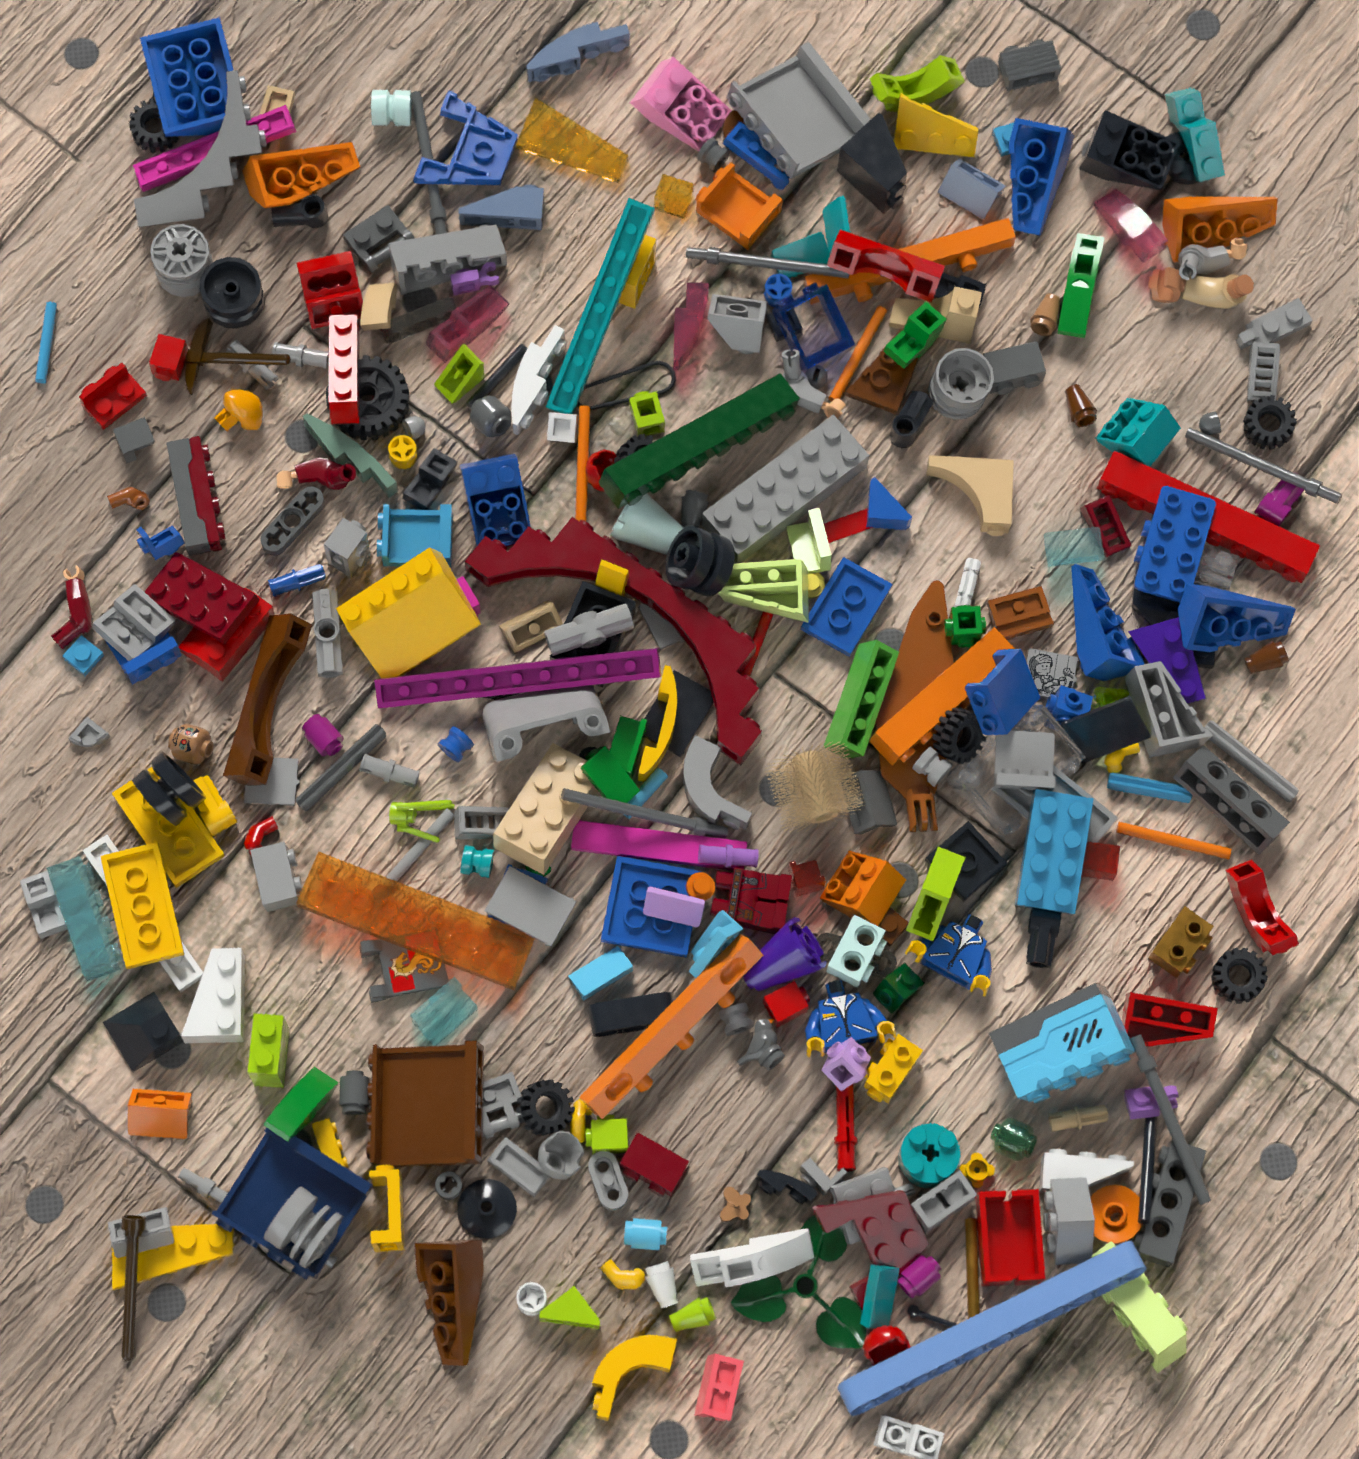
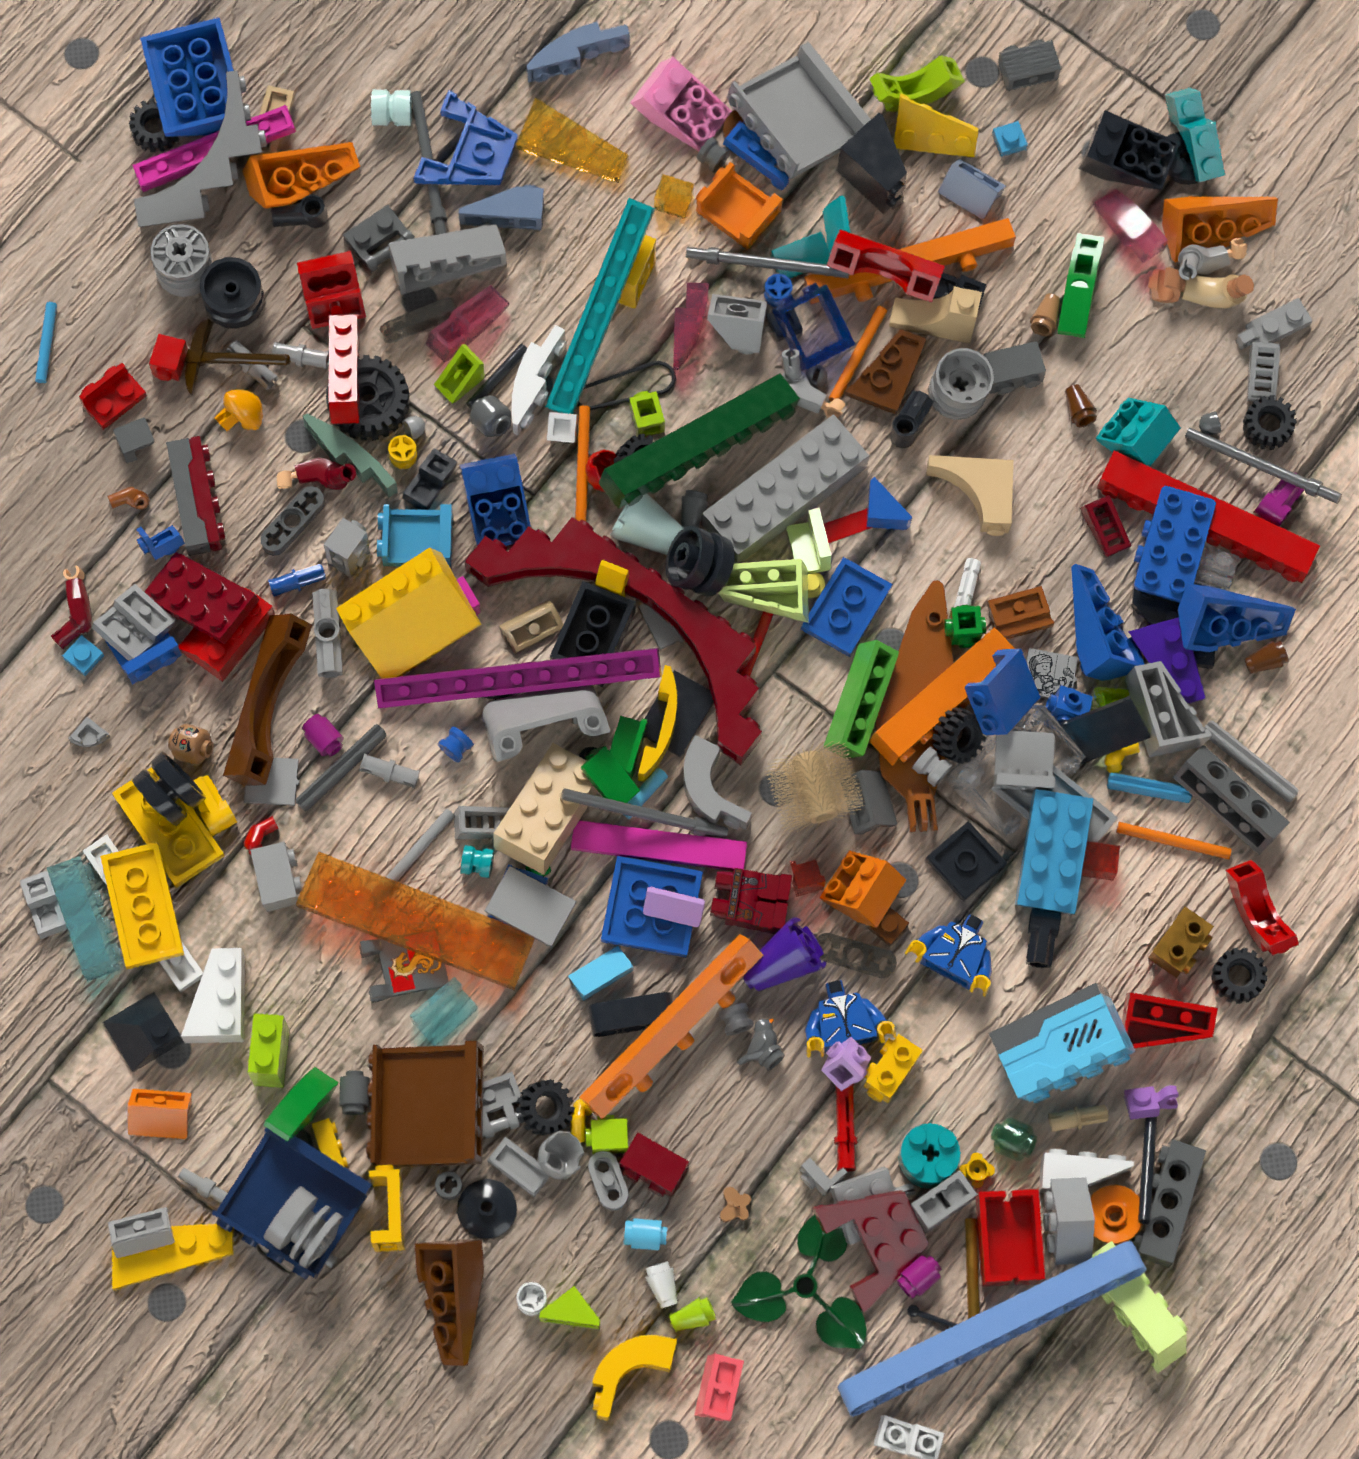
(133, 1228): dark brown piece -> none
(377, 306): tan slope -> none
(405, 813): lime plant -> none
(470, 280): medium lavender plate -> none
(589, 629): light grey piece -> none
(623, 1279): yellow arm -> none
(700, 886): orange plate -> none
(713, 941): medium azure bracket -> none
(728, 856): medium lavender pin -> none
(752, 1262): white slope -> none
(777, 1182): black slope -> none
(786, 1003): red brick -> none
(850, 948): light aqua brick -> none
(879, 1296): teal slope -> none
(885, 1343): red hair -> none
(897, 987): dark green bracket -> none
(917, 336): green brick -> none
(935, 893): lime brick -> none
(1037, 166): blue wedge -> none
(1073, 546): clear light blue panel -> none
(1148, 1066): dark grey bar -> none

